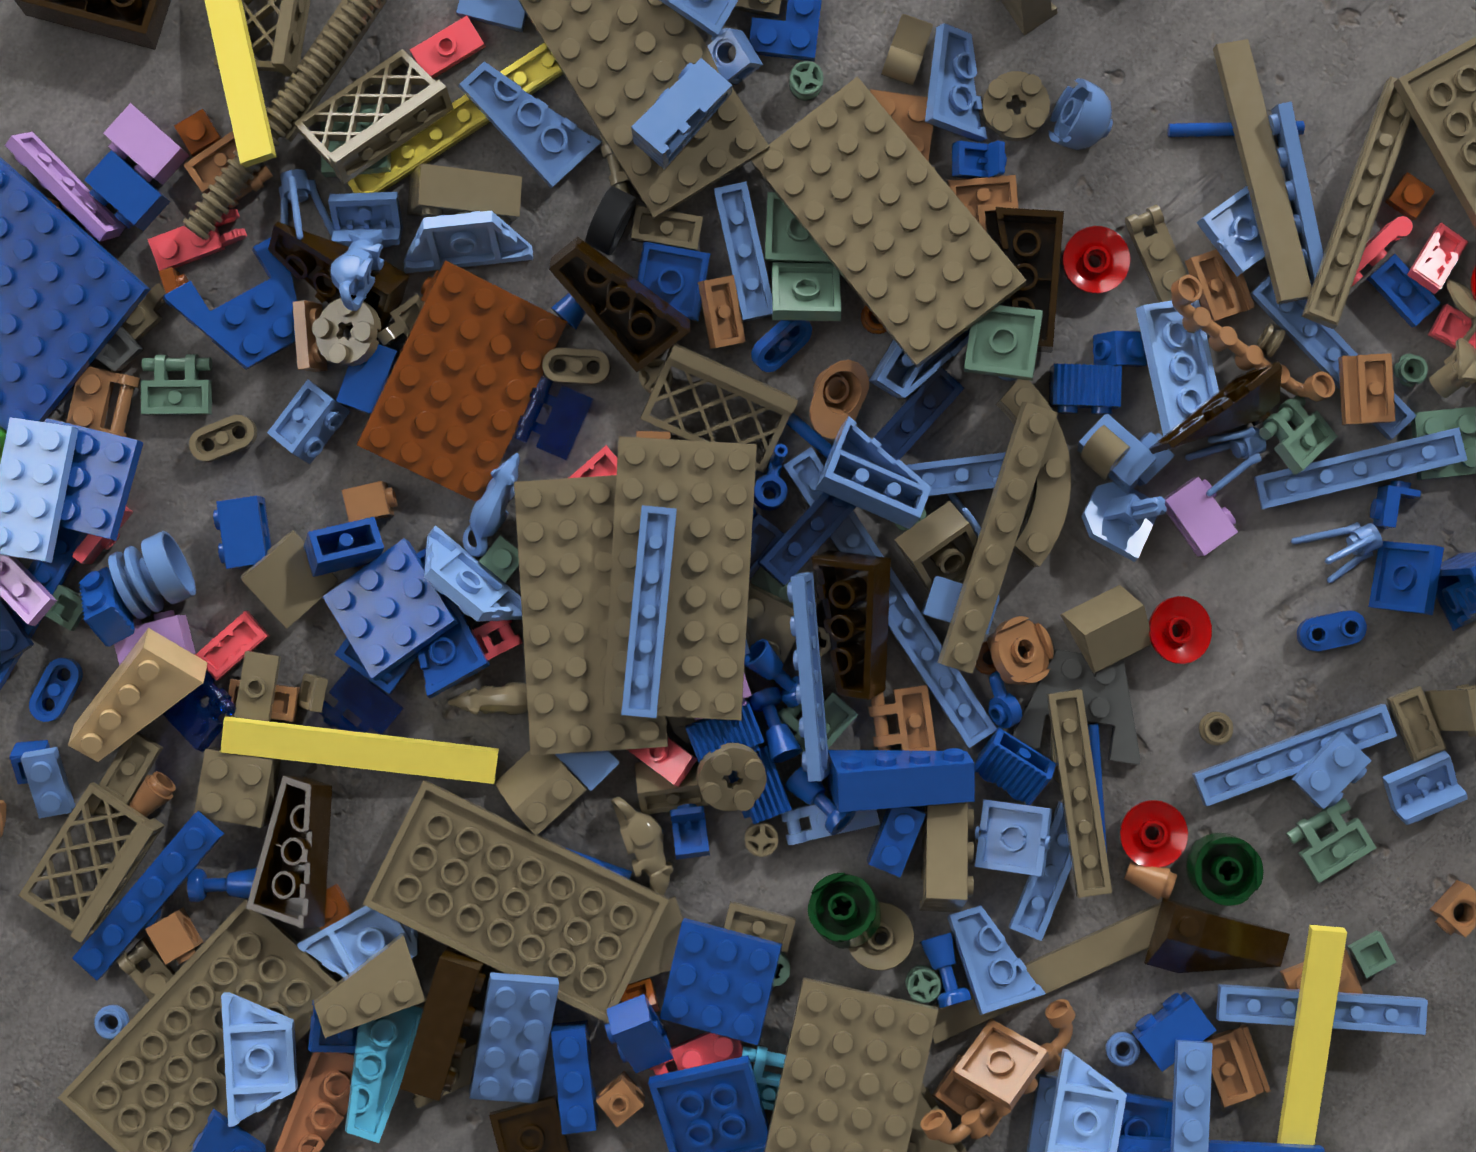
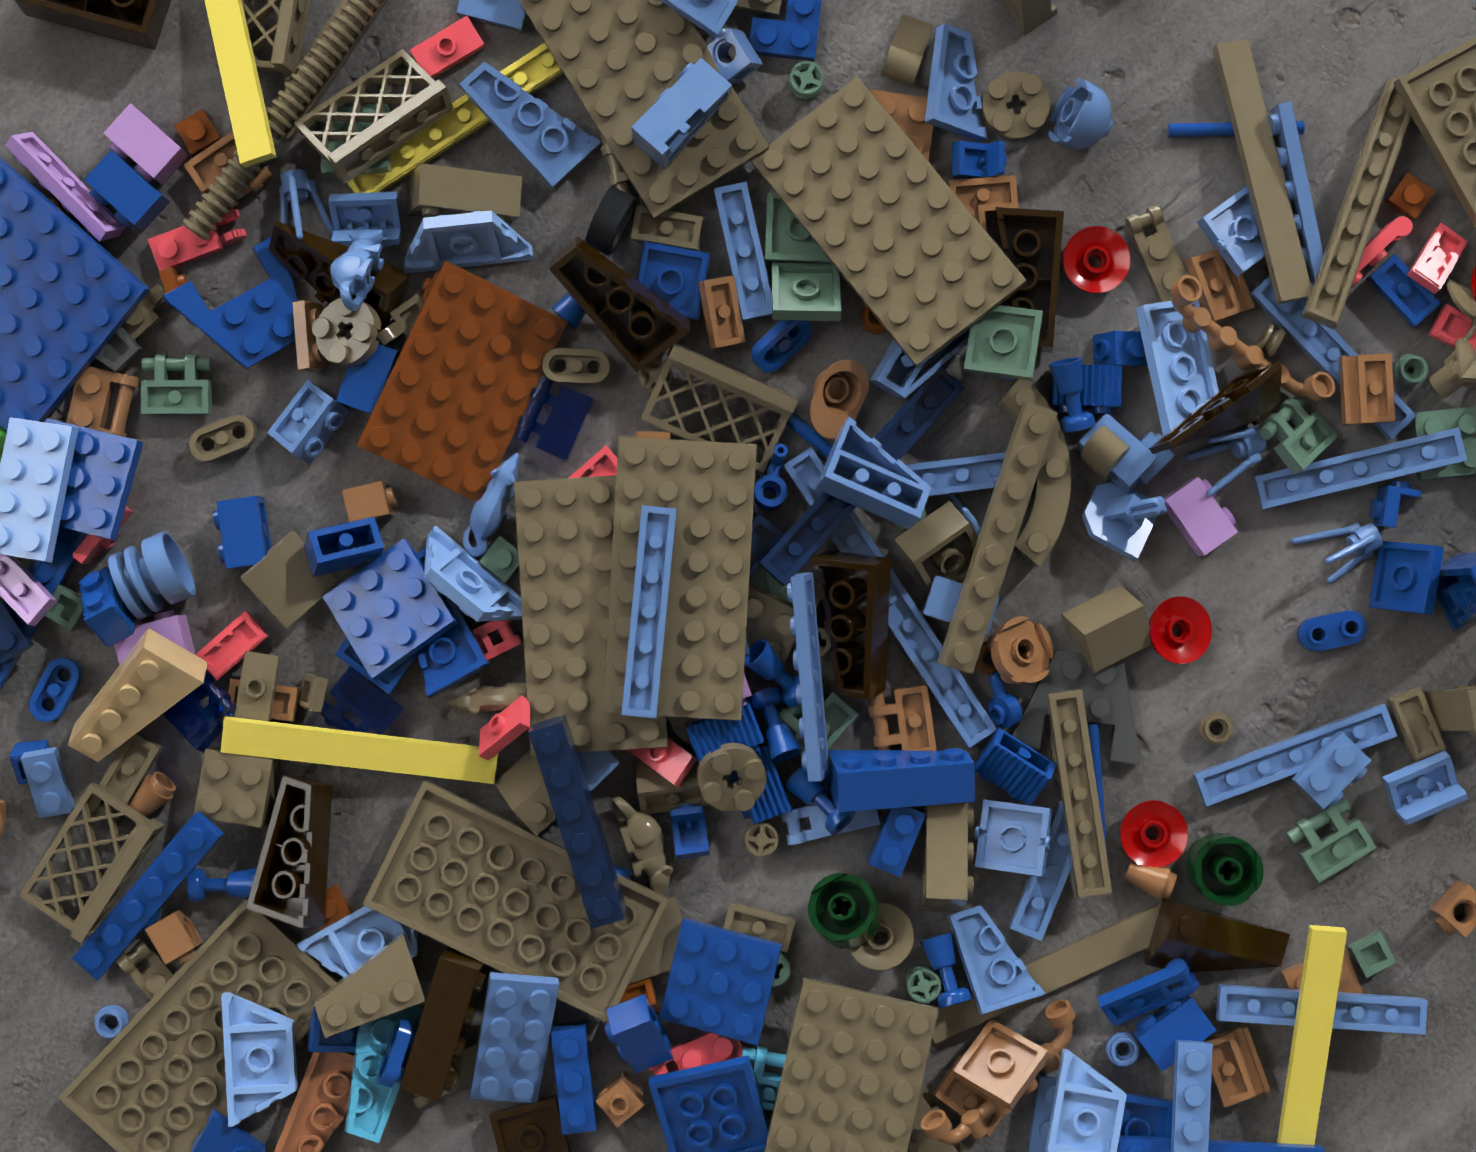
(392, 1064): none -> blue plate
(504, 728): none -> coral plate
(578, 821): none -> dark blue brick
(1068, 379): none -> blue piece
(1149, 992): none -> blue plate

